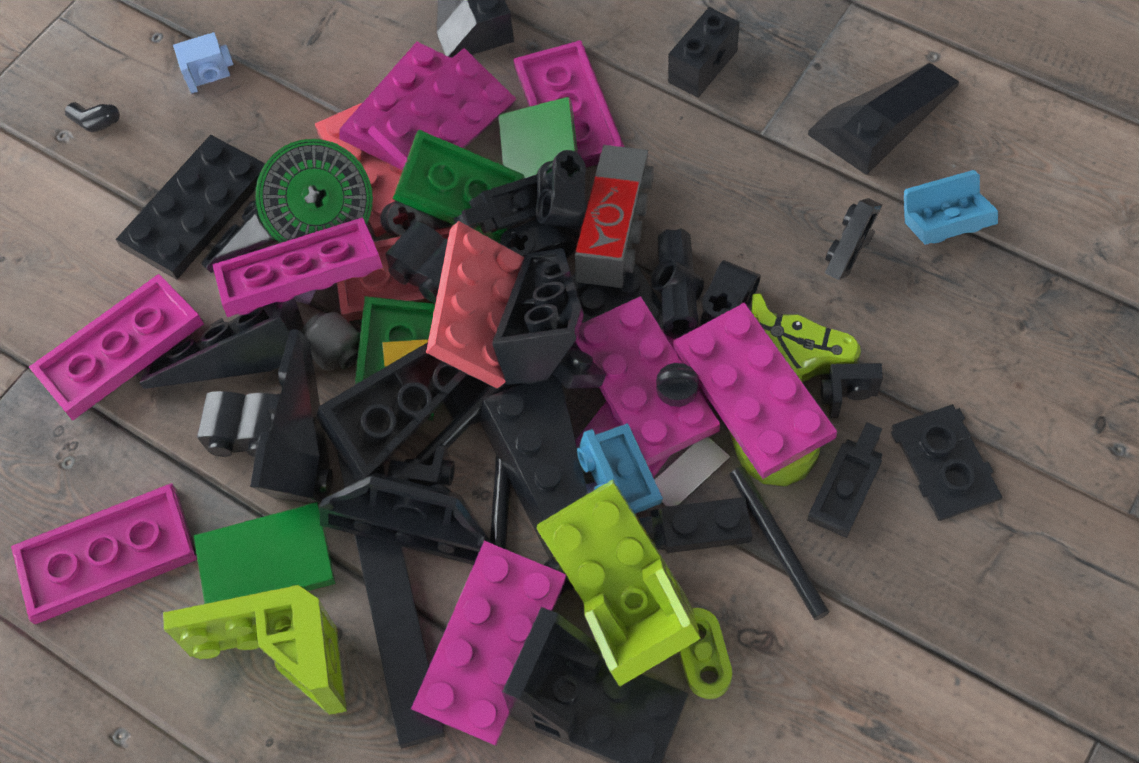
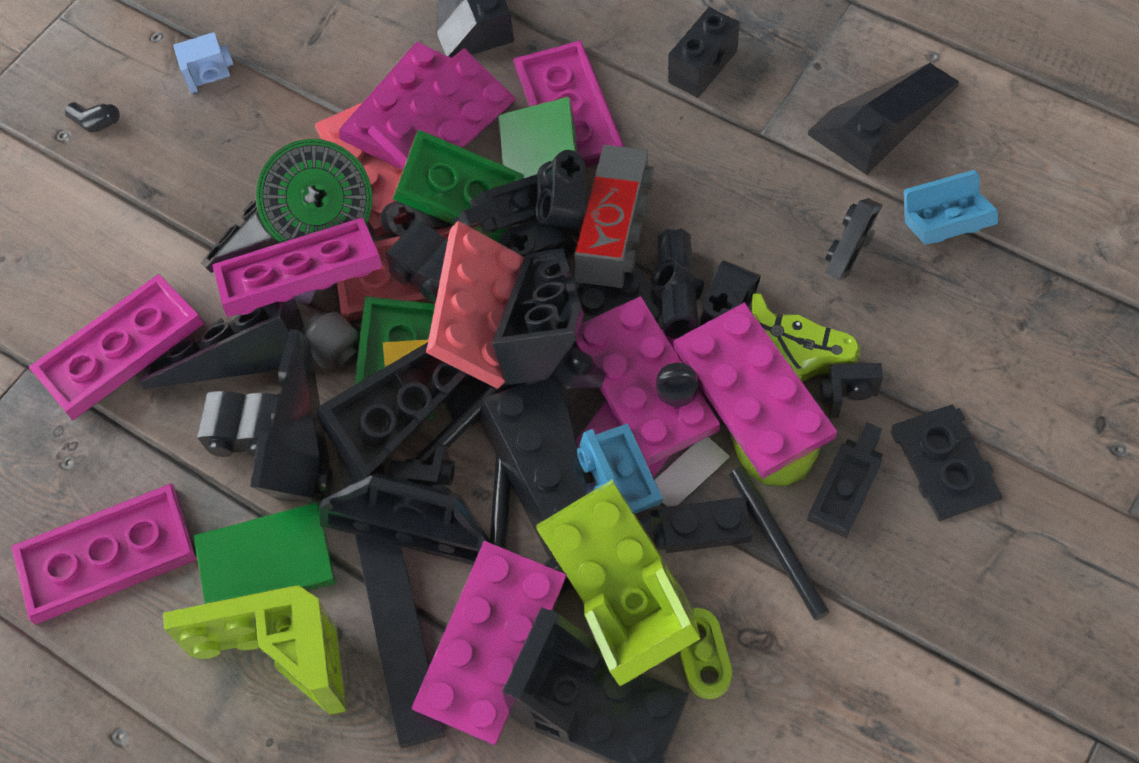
(192, 207): black plate -> none

